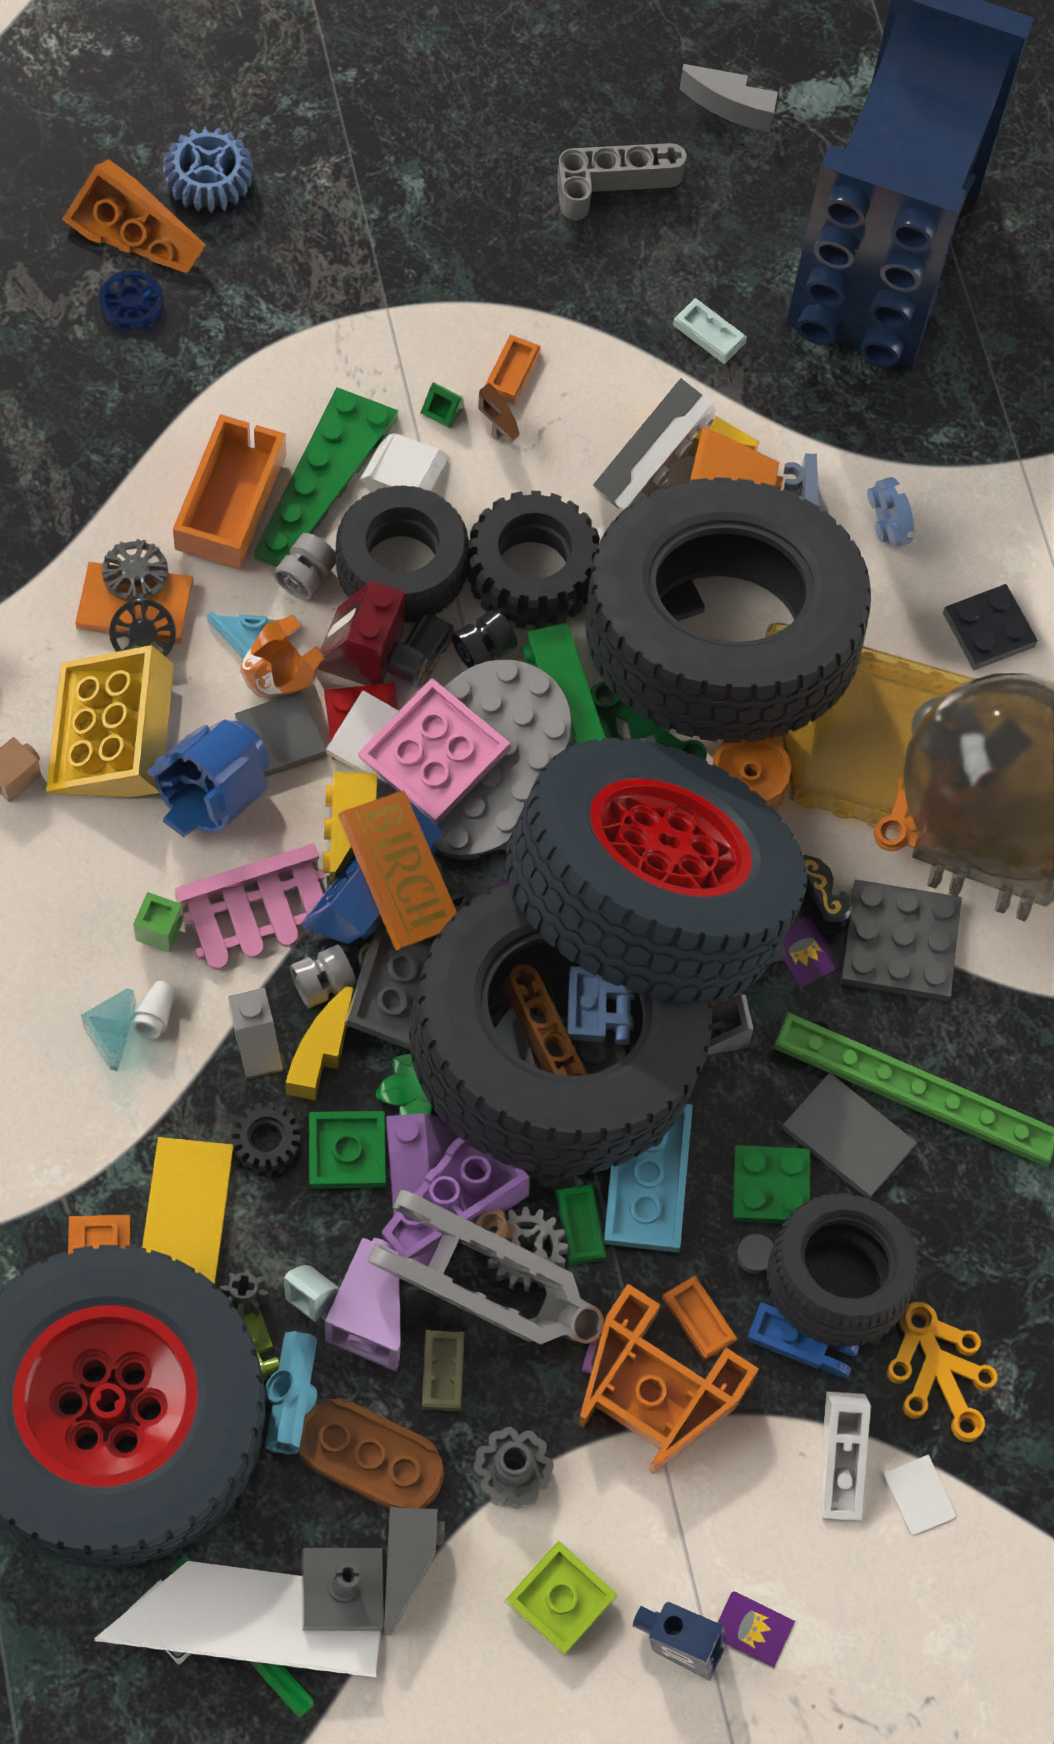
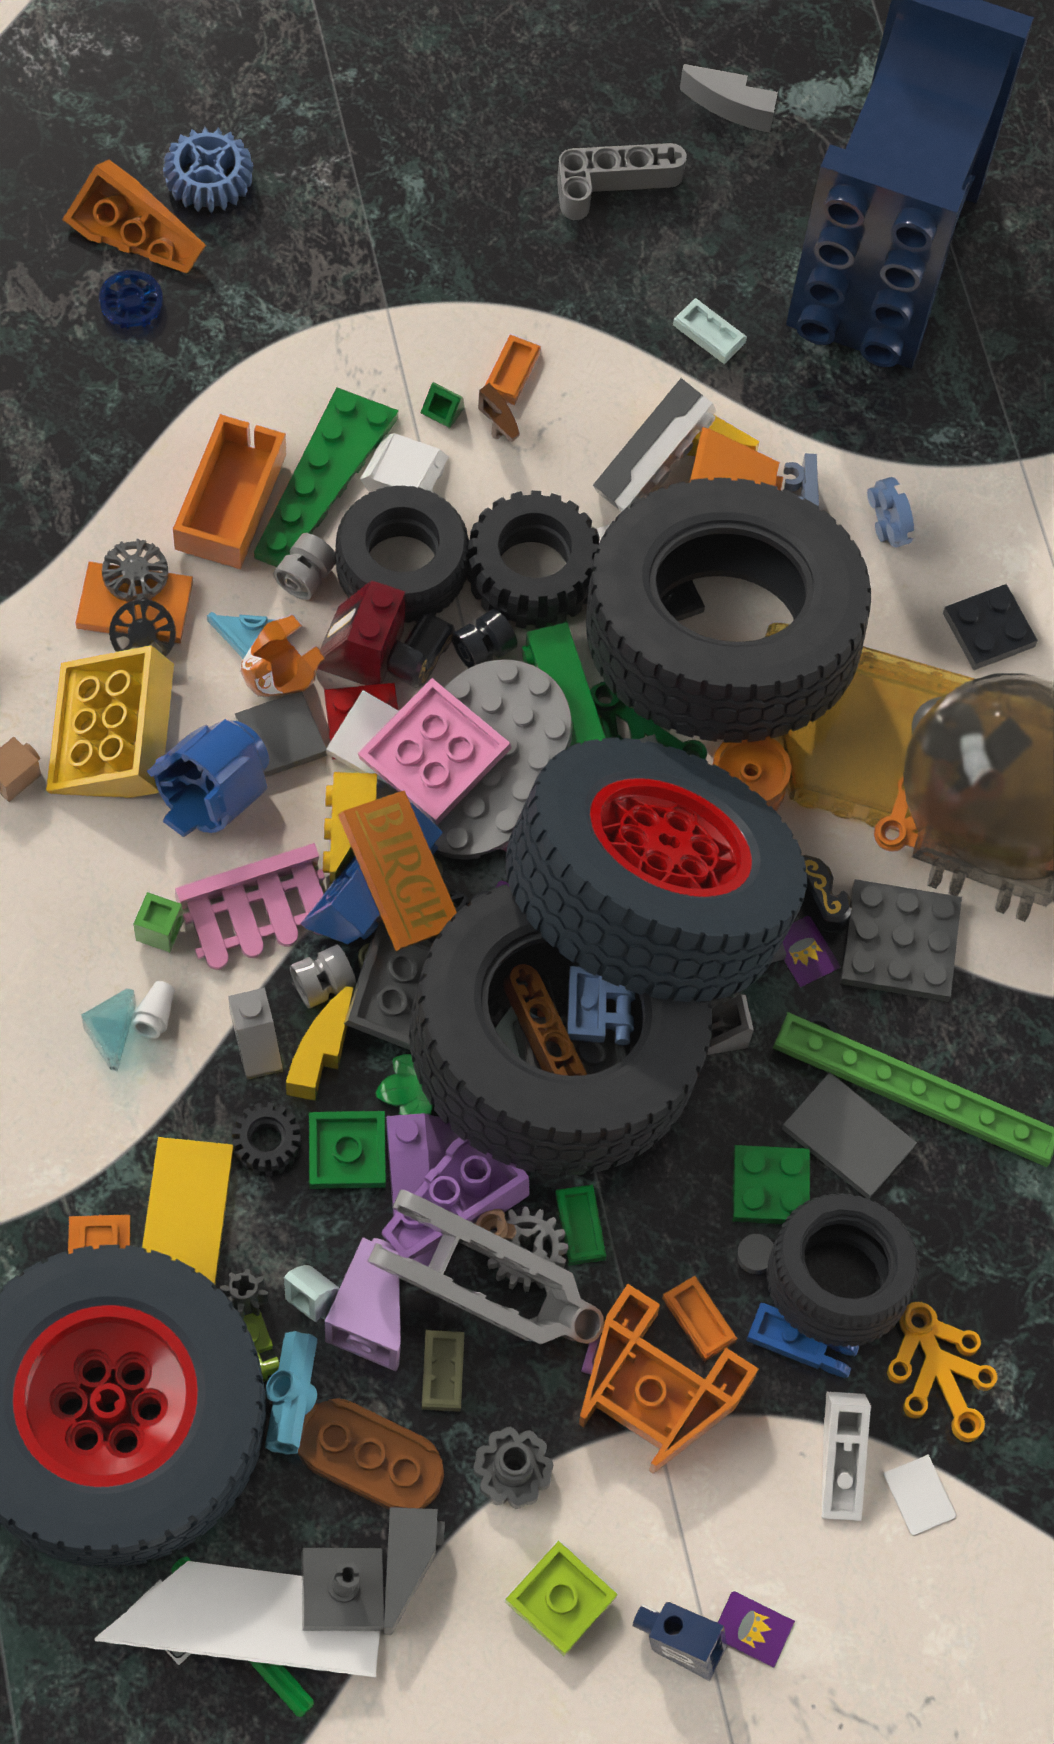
(649, 1193): medium azure plate -> none

